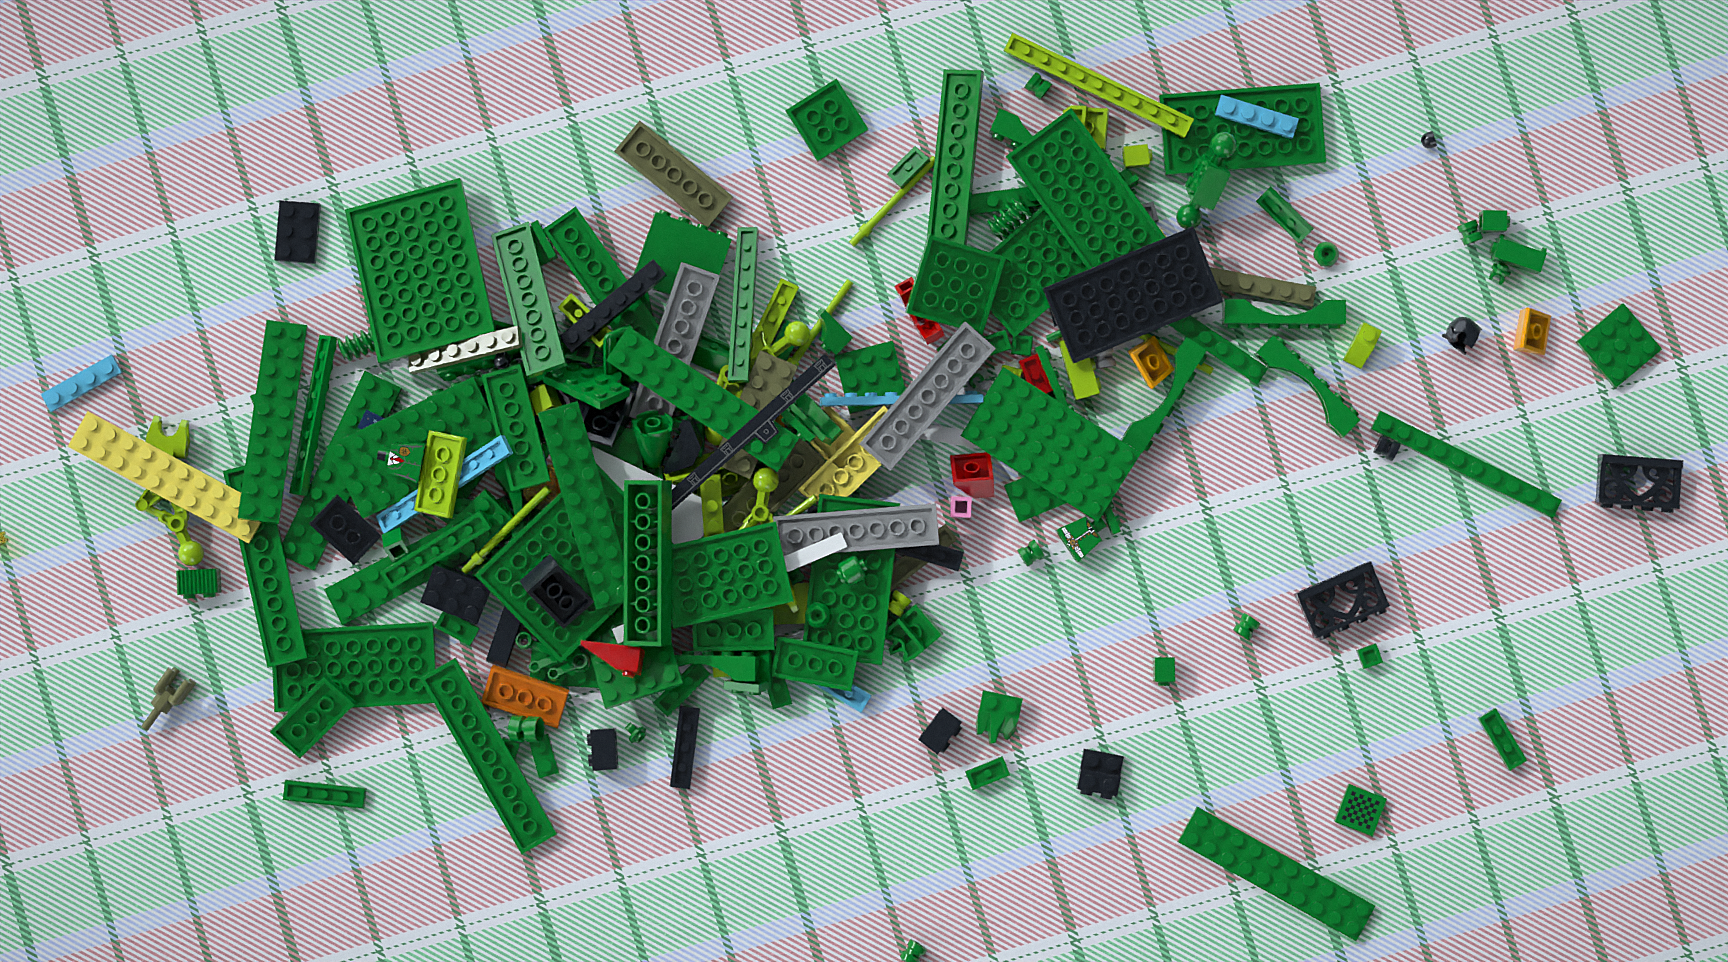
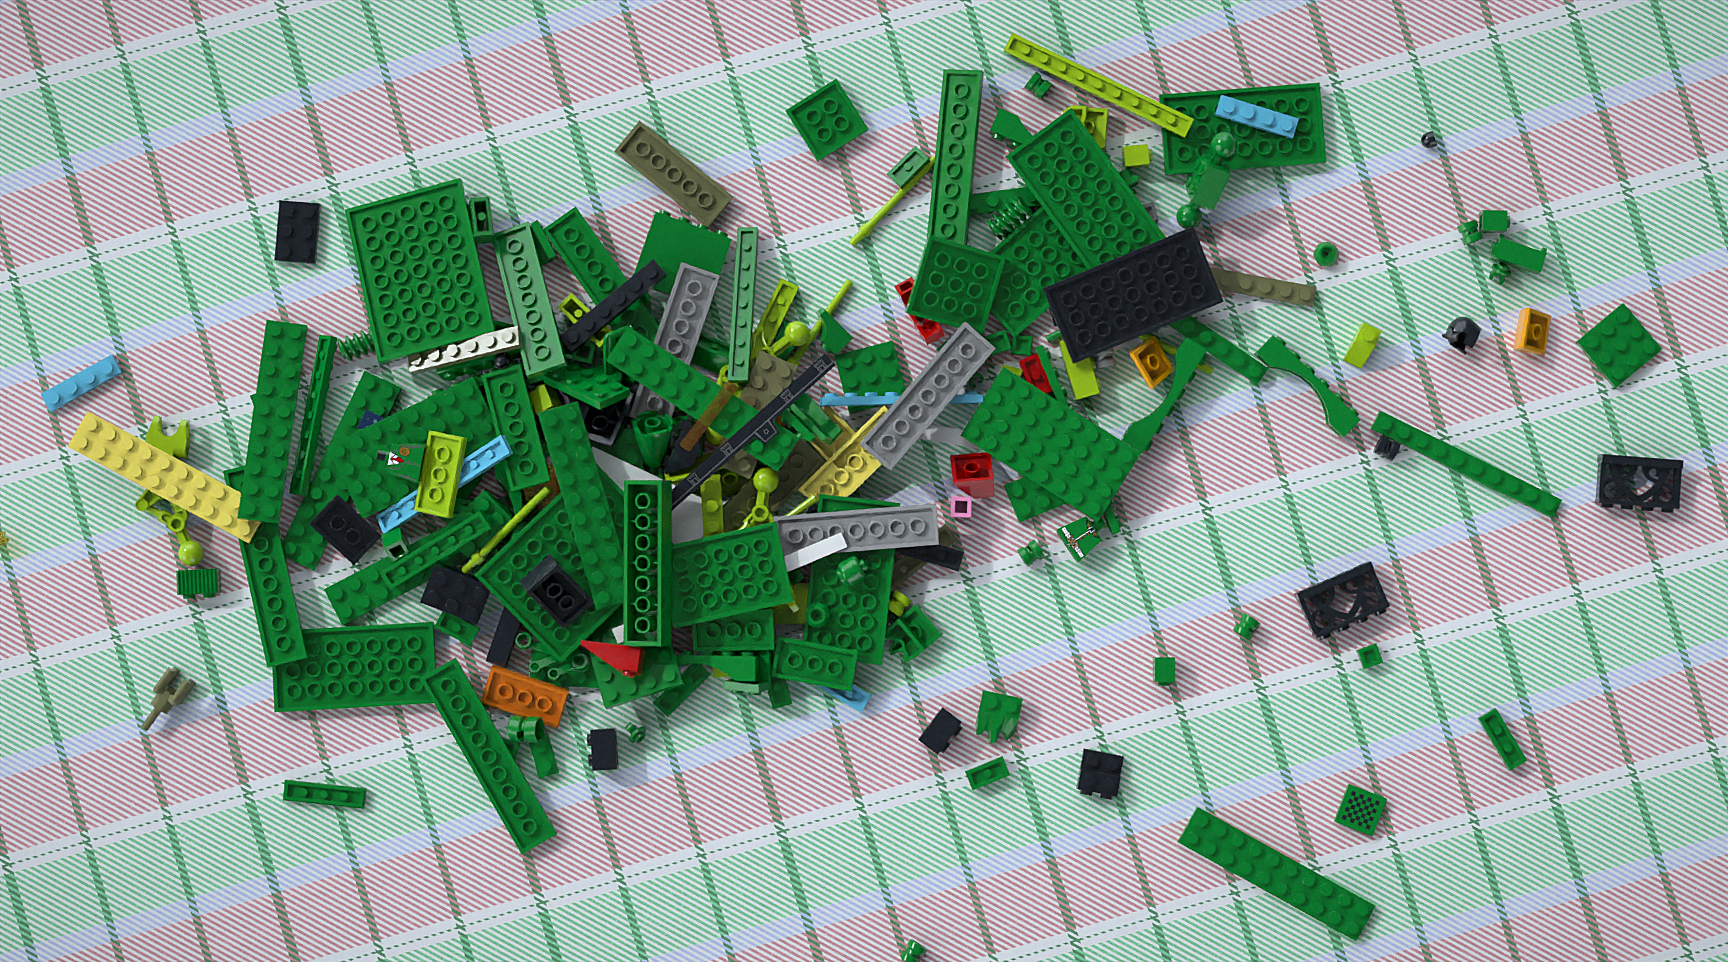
(312, 716): green plate -> none
(481, 219): none -> green brick
(685, 747): black plate -> none
(708, 416): none -> clear orange axle
(1241, 312): green arch -> none
(1284, 215): green plate -> none

